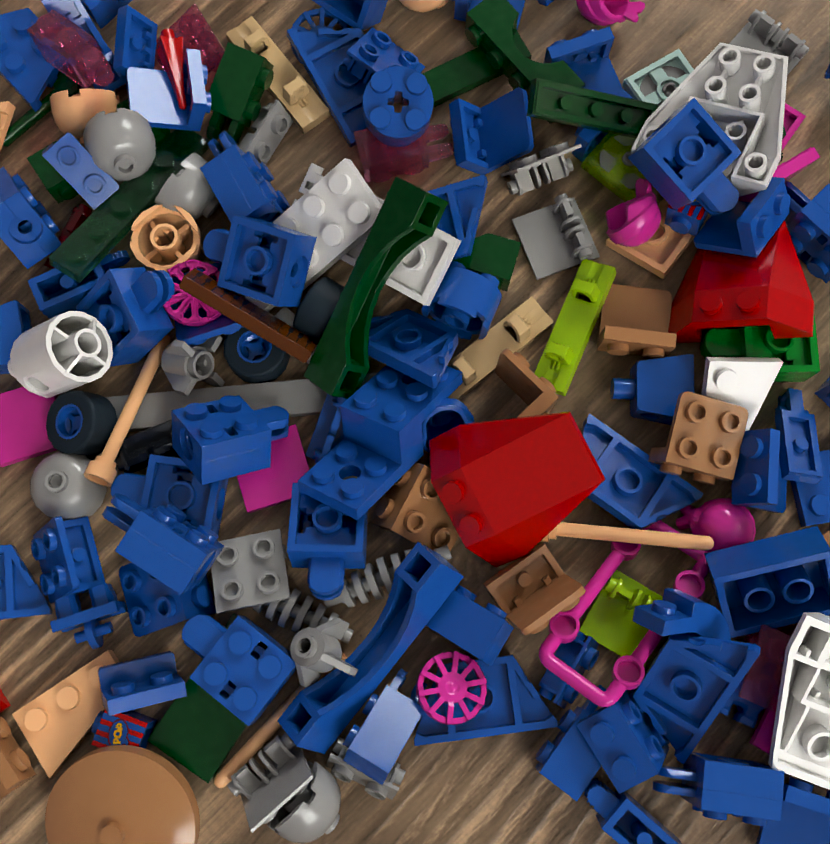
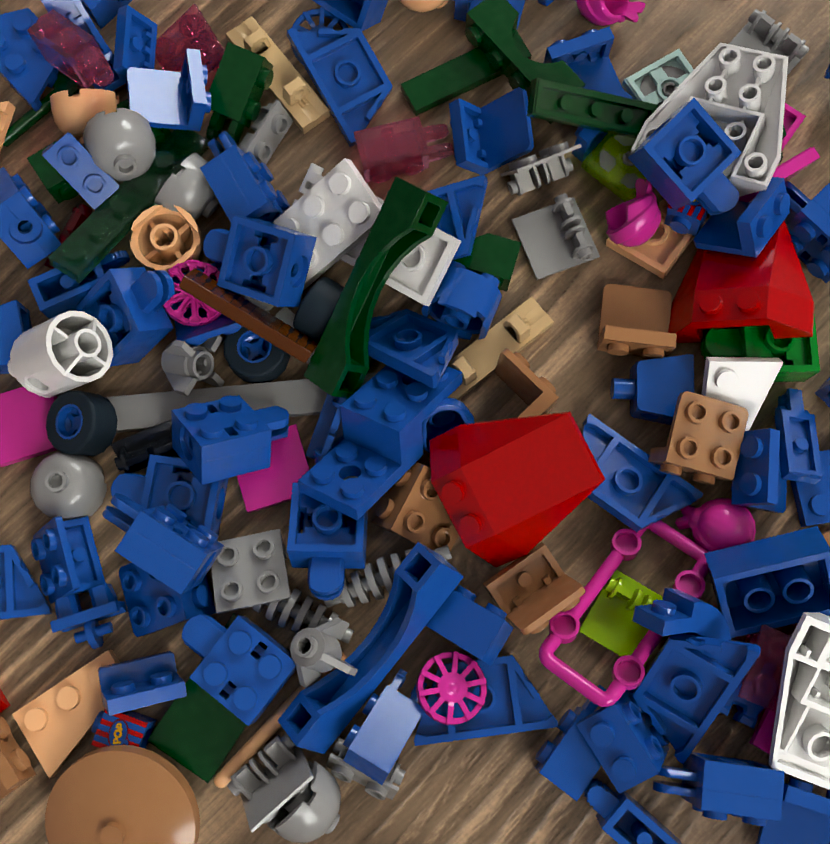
(102, 469): light nougat piece -> none
(172, 58): red piece -> none
(376, 52): blue hinge -> none
(401, 86): blue brick -> none
(575, 324): lime hinge -> none
(577, 655): blue hinge -> none
(628, 535): light nougat piece -> none

